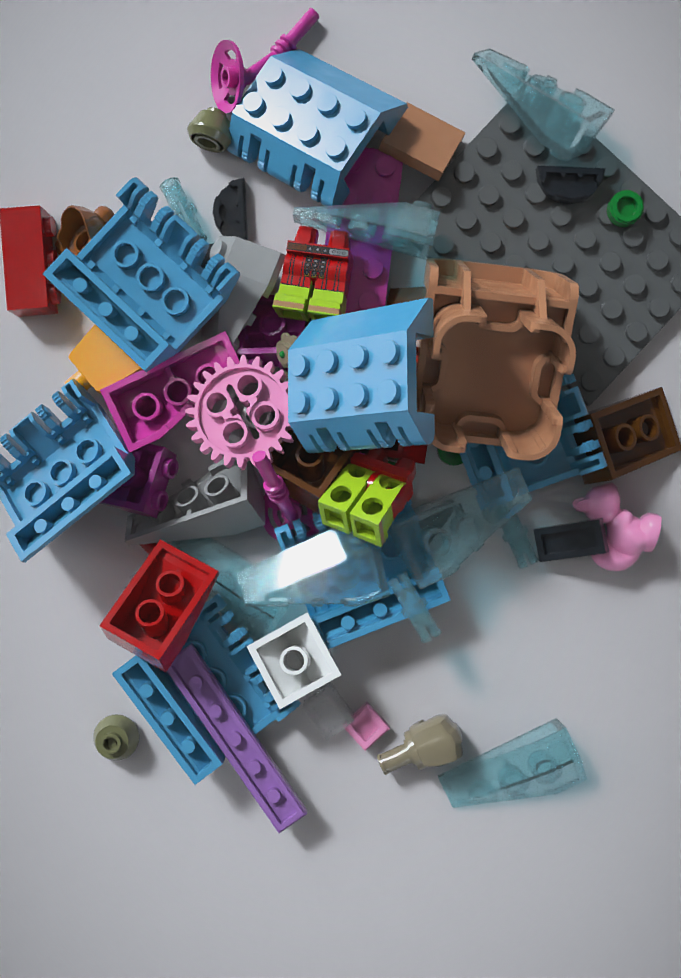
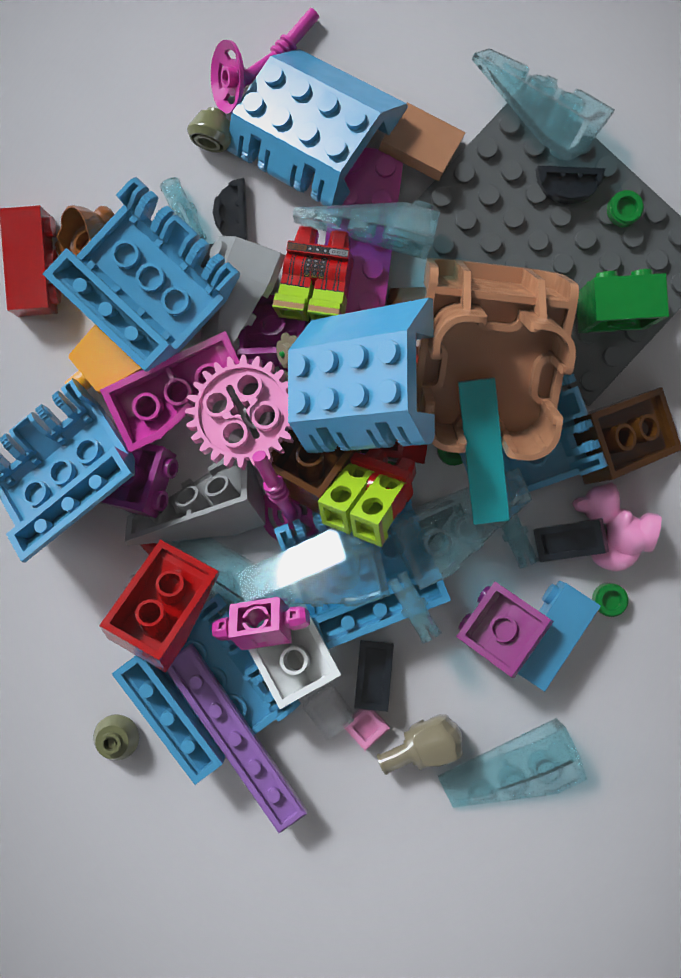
(251, 613): none -> dark pink piece
(373, 676): none -> black tile
(483, 450): none -> teal tile
(503, 628): none -> magenta plate
(571, 617): none -> dark azure brick
(611, 598): none -> green tile
(622, 301): none -> green brick

